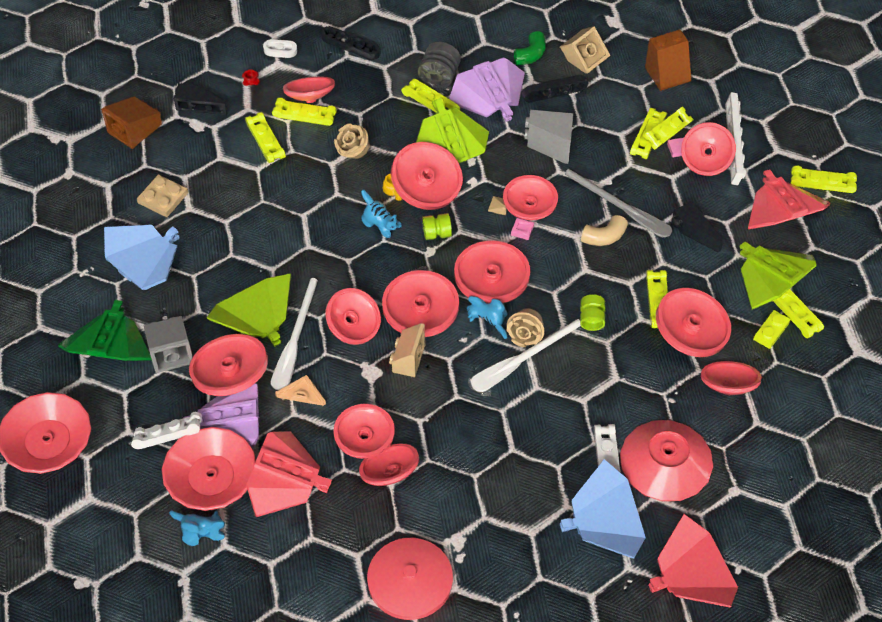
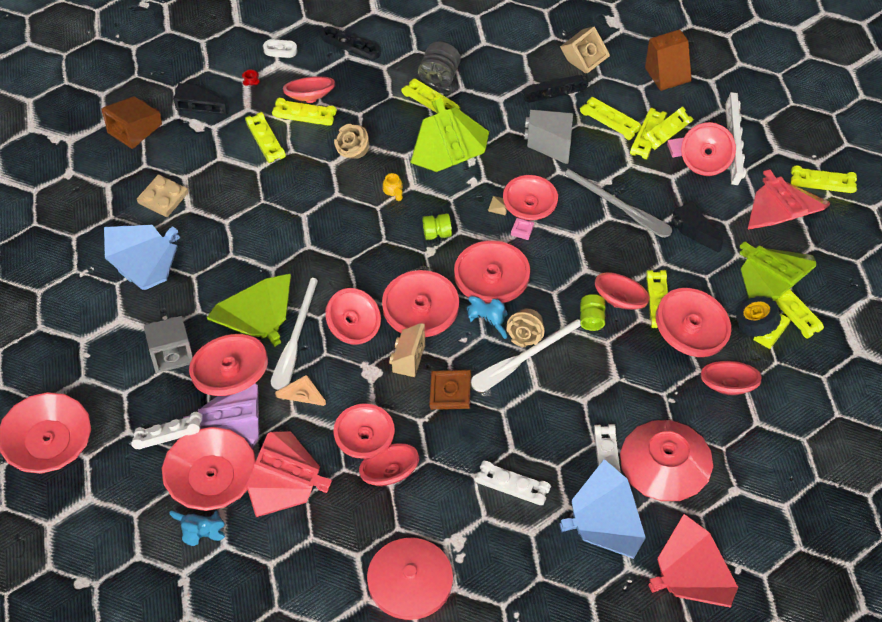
(109, 336): green panel -> none
(377, 214): dark azure animal -> none
(426, 175): coral dish -> none
(450, 389): none -> dark orange plate
(489, 88): lavender panel -> none
(512, 483): none -> white plate
(533, 52): green cylinder -> none
(605, 235): tan cylinder -> none
(611, 117): none -> neon yellow plate
(621, 291): none -> coral dish
(758, 316): none -> black wheel

